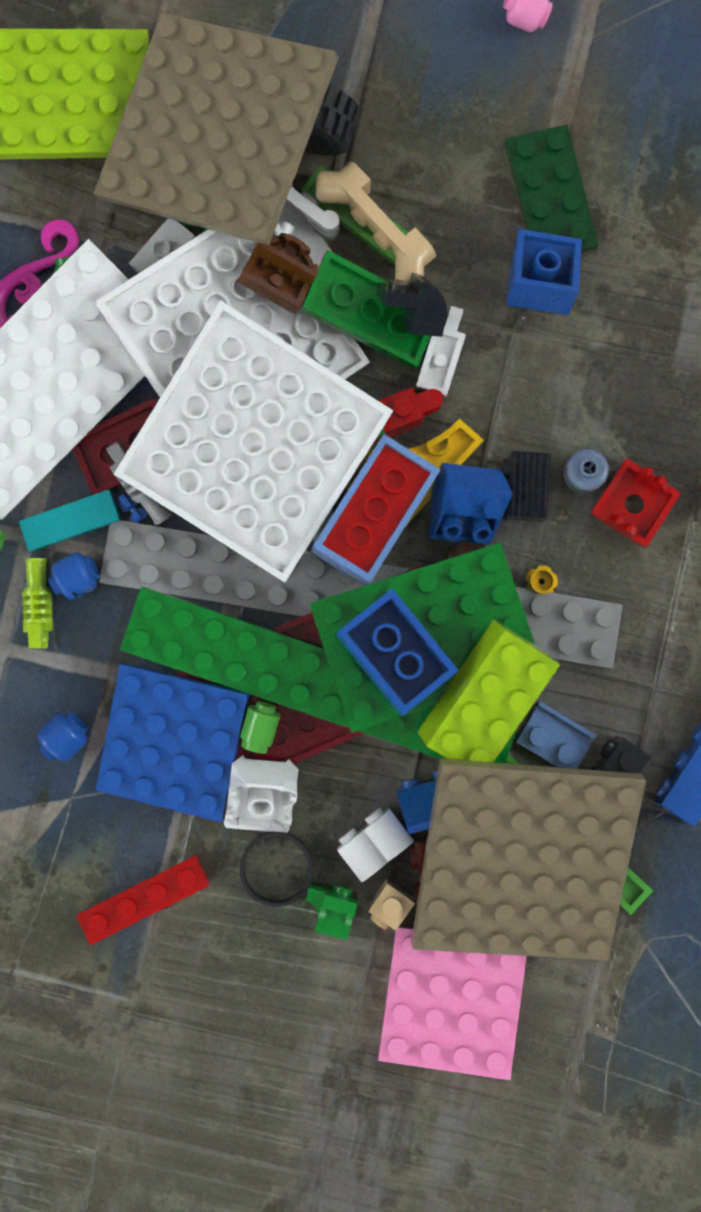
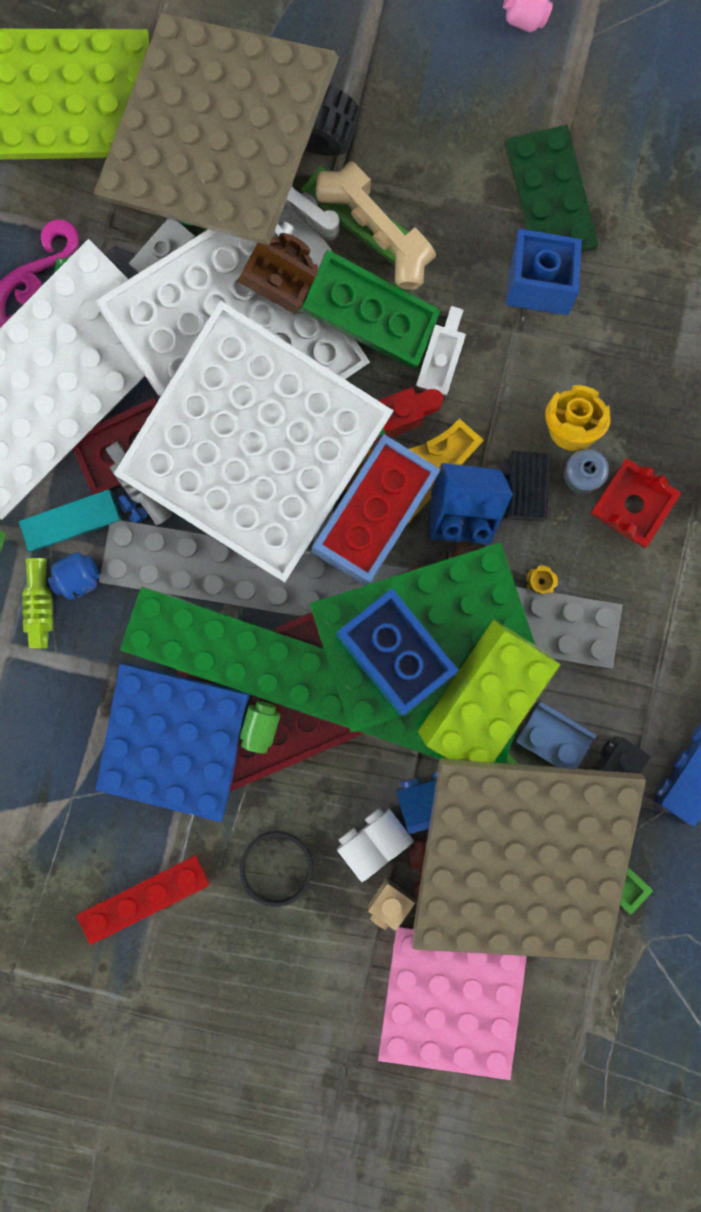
(62, 736): blue head -> none
(261, 795): white slope -> none
(334, 909): green brick -> none
(423, 304): black brick -> none
(577, 418): none -> yellow cone

